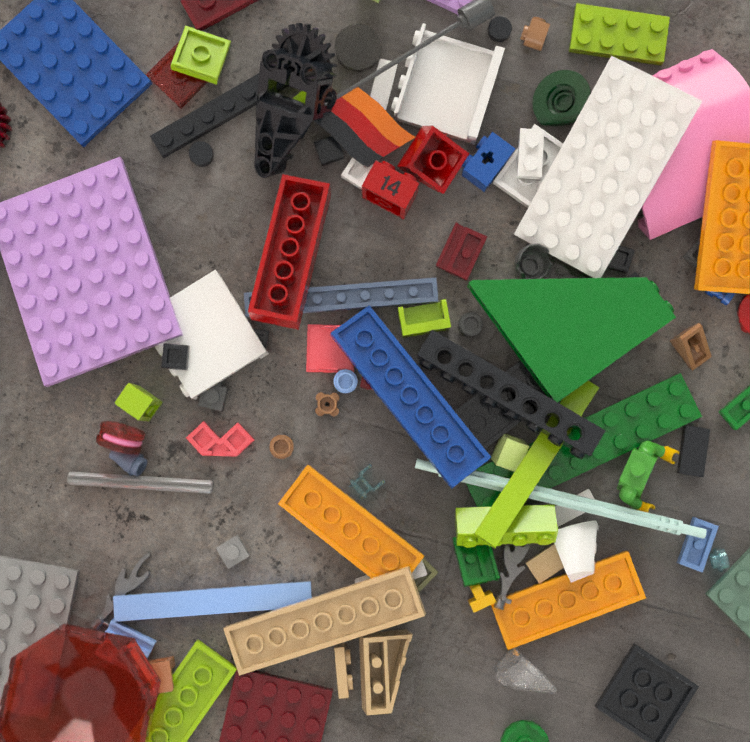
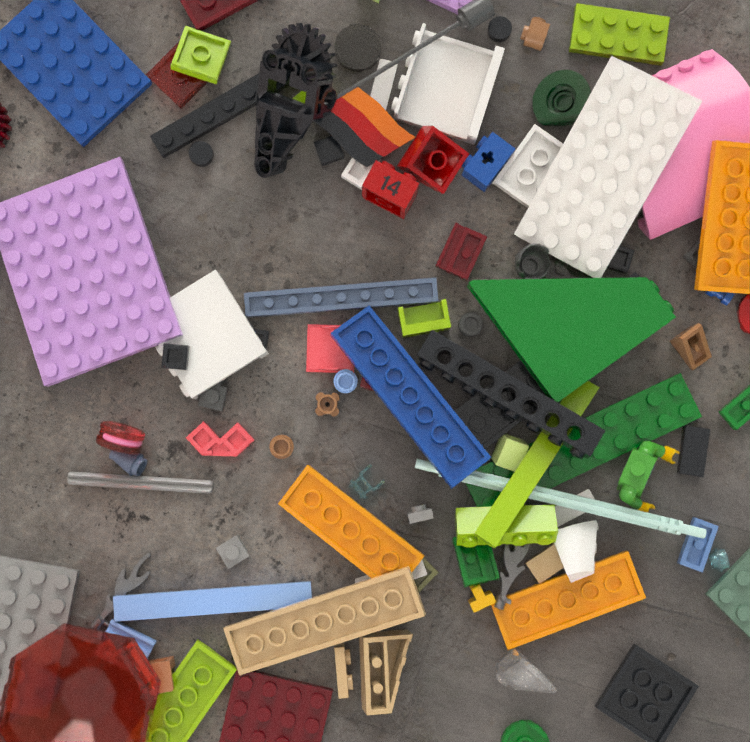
(138, 402): lime panel -> none
(290, 252): red brick -> none
(420, 513): none -> light grey plate
(530, 153): white plate -> none

